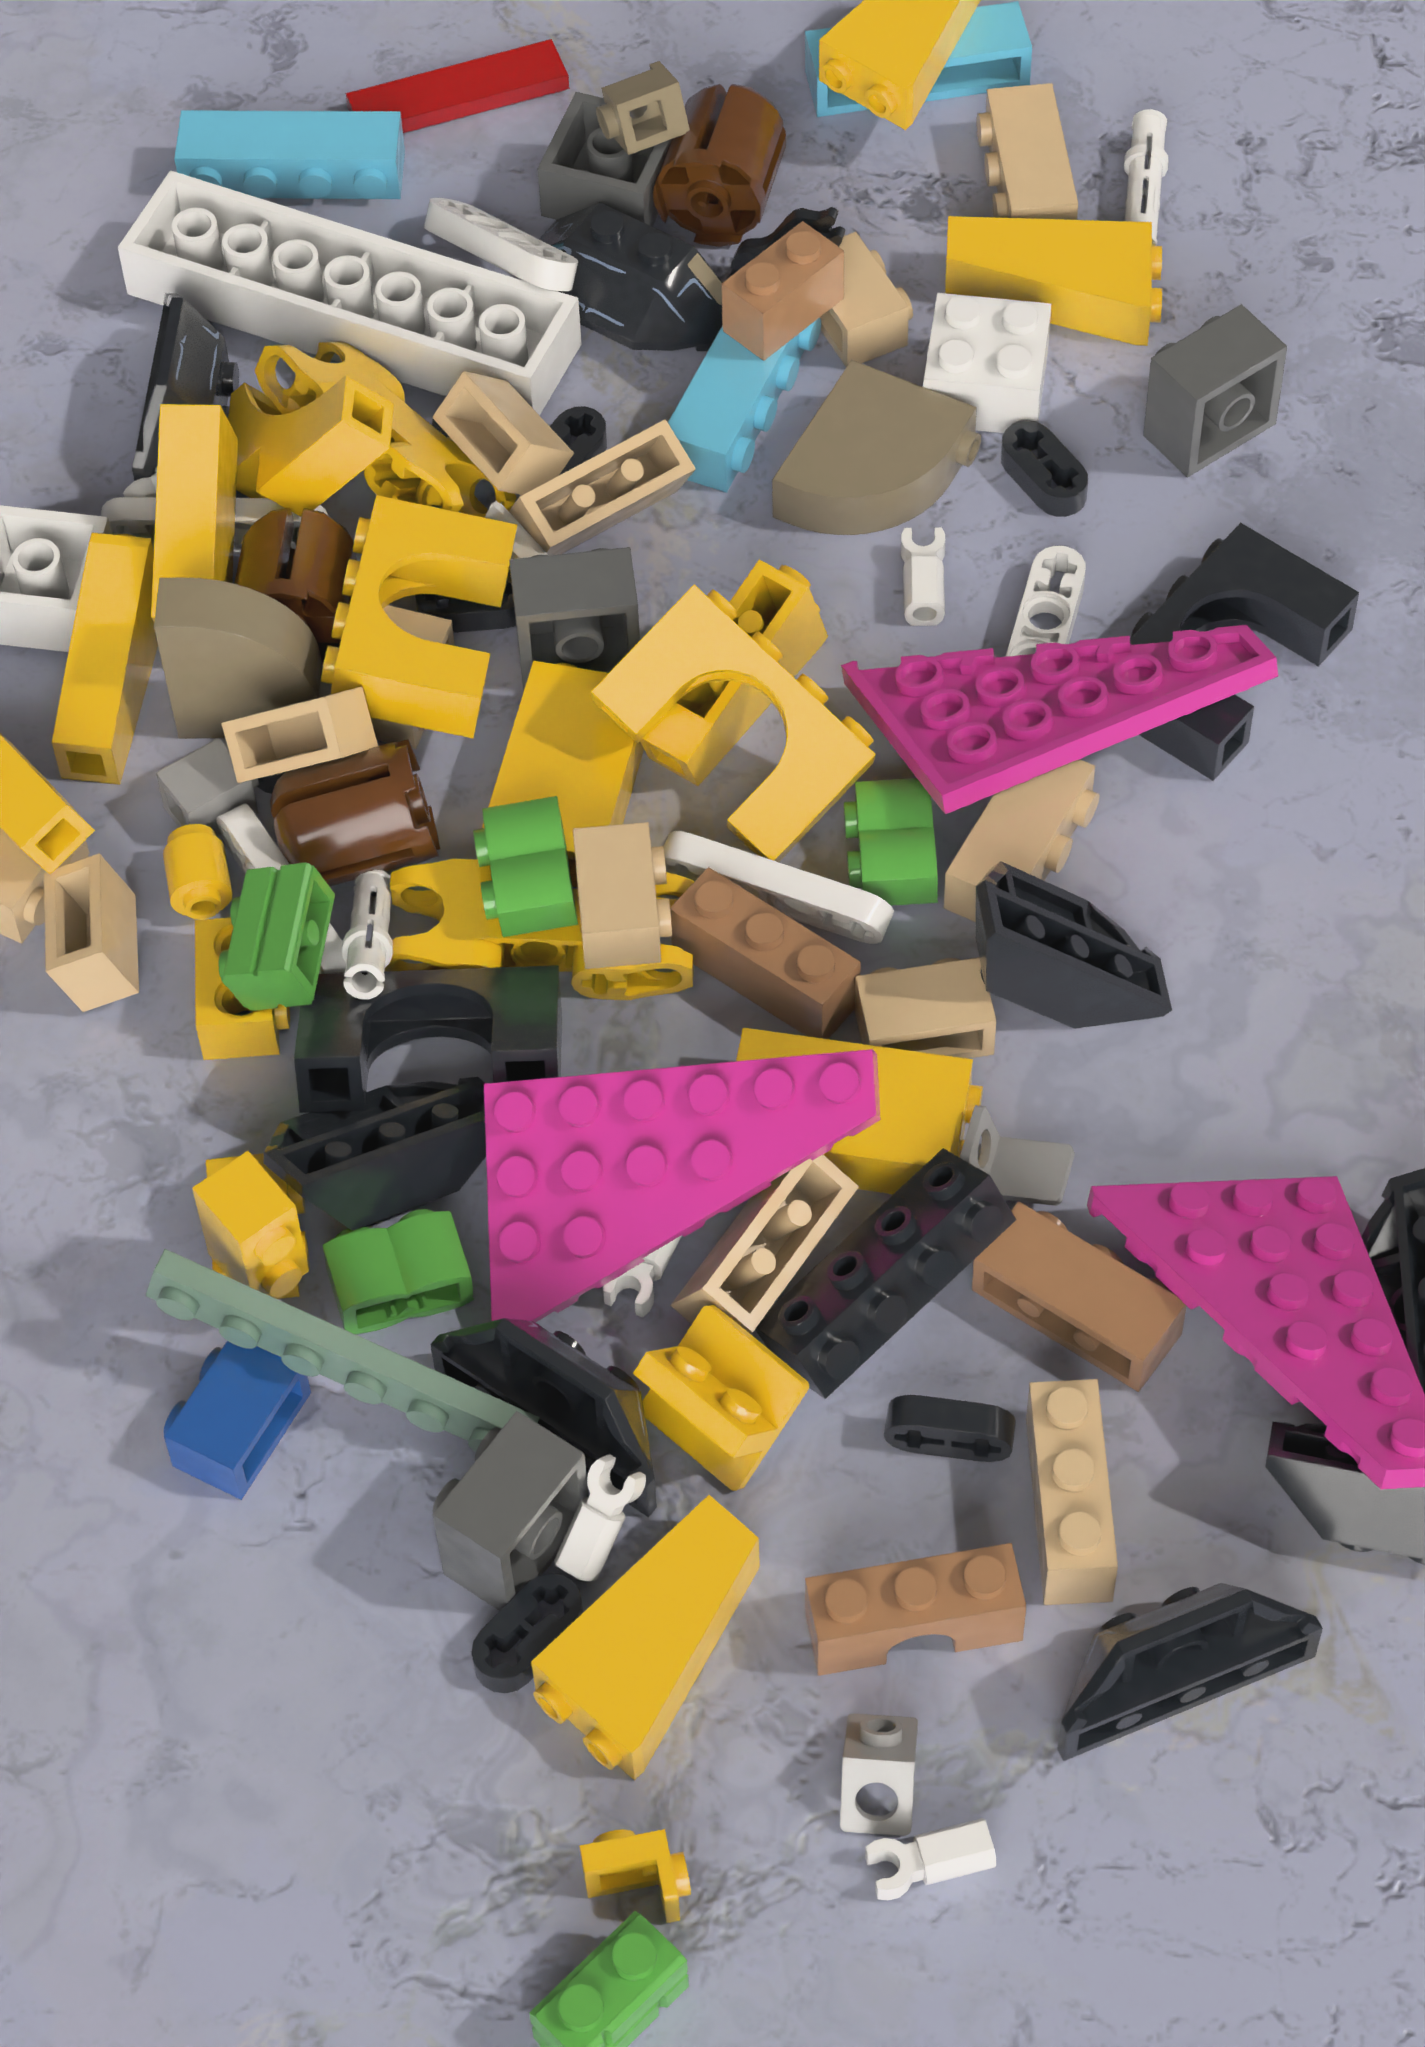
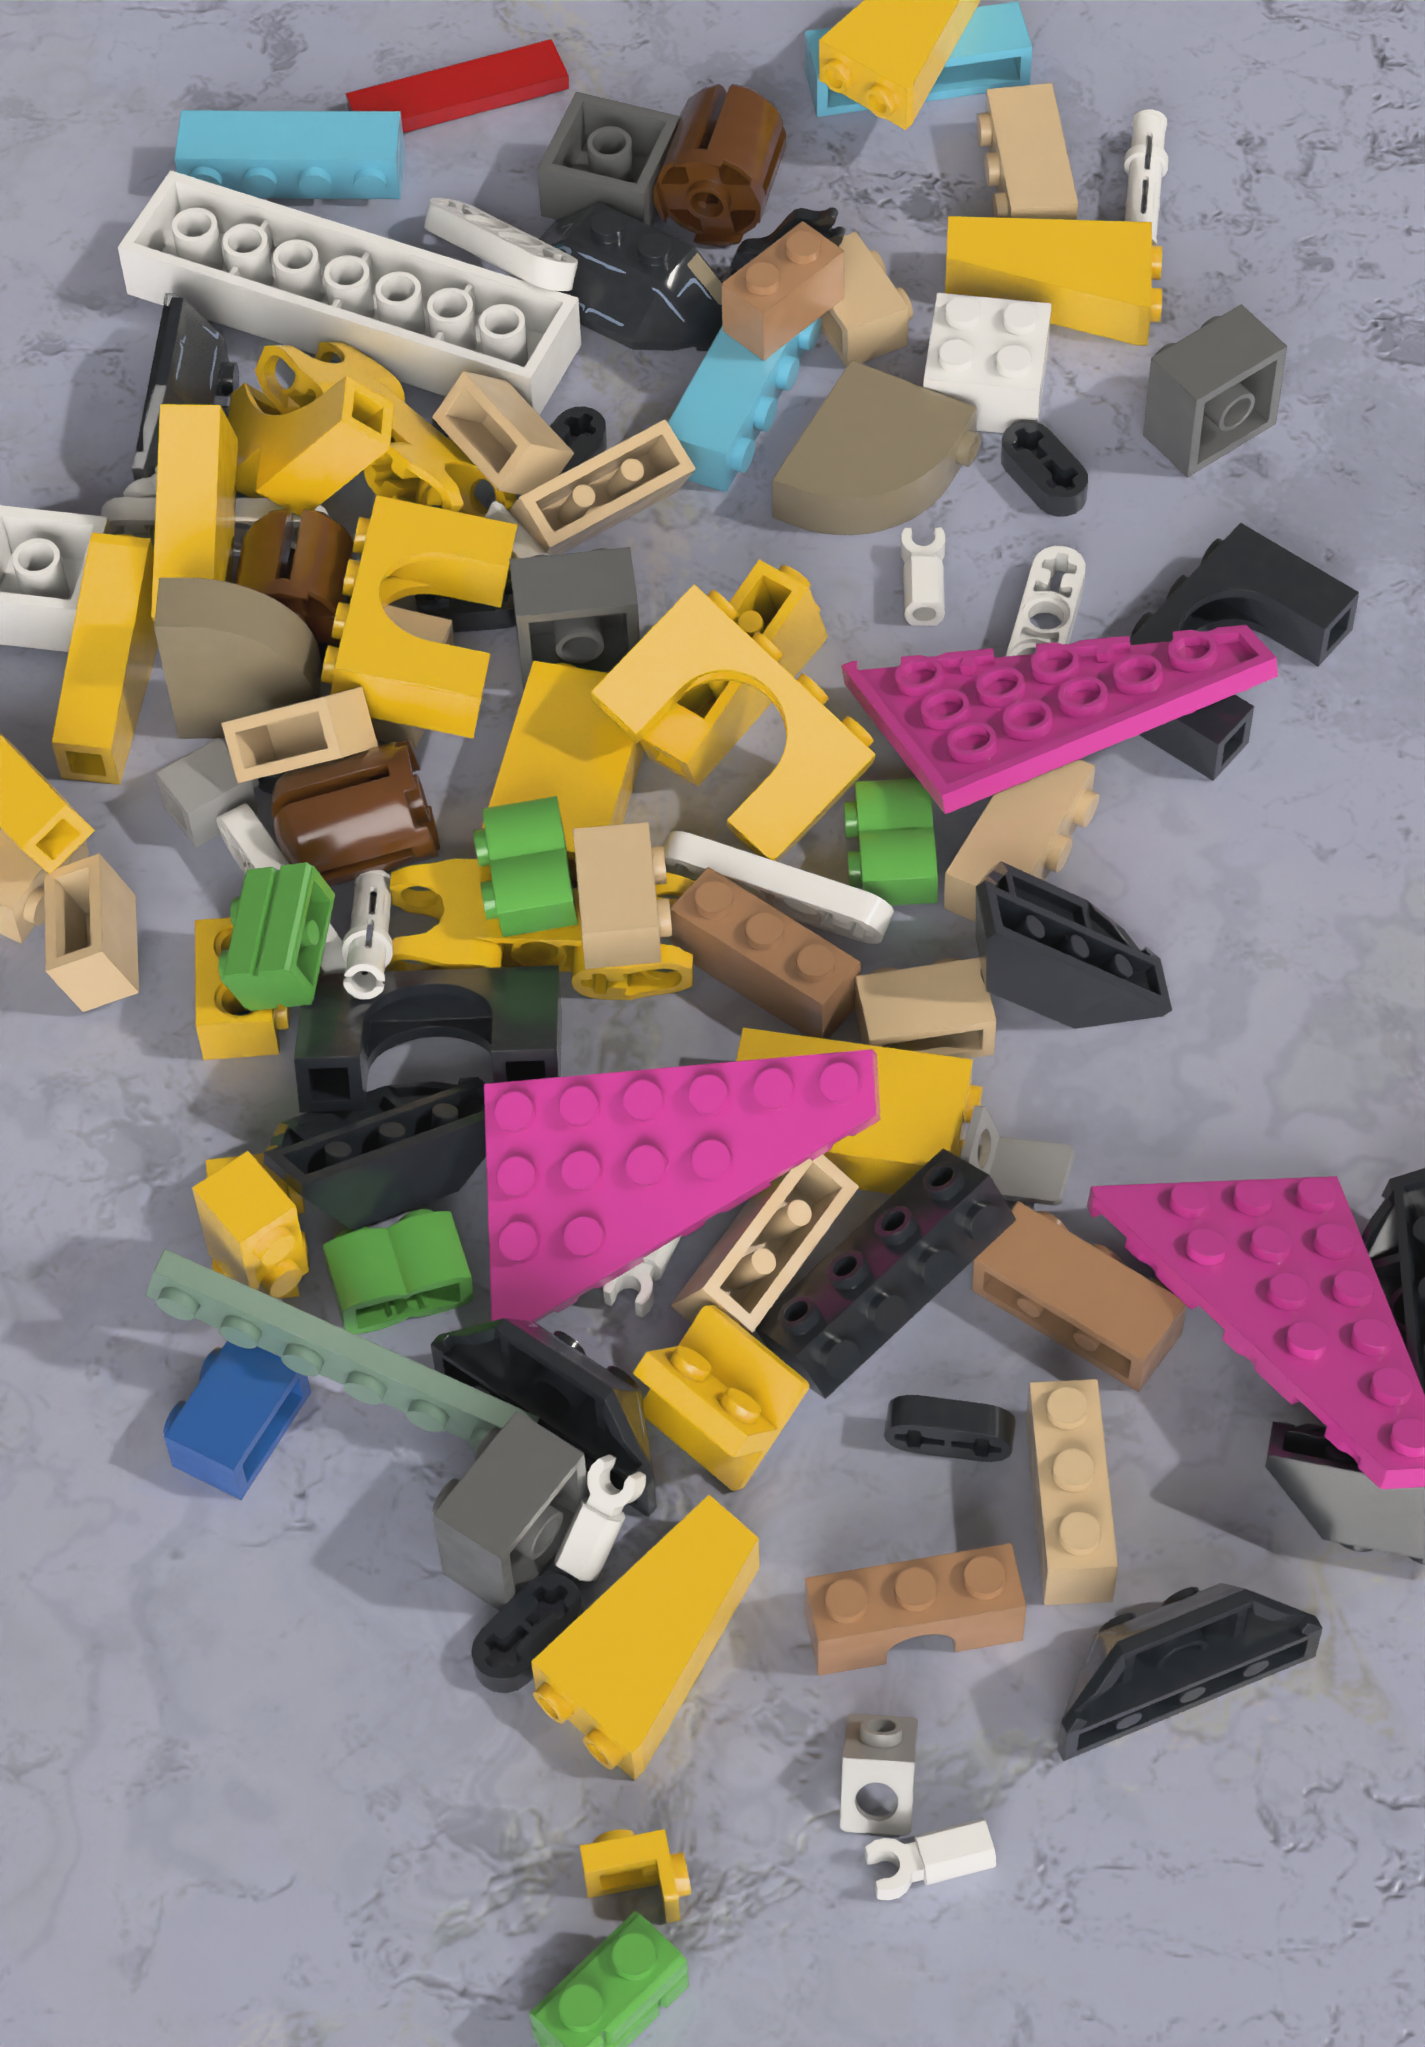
(197, 871): yellow brick -> none
(643, 110): dark tan brick -> none

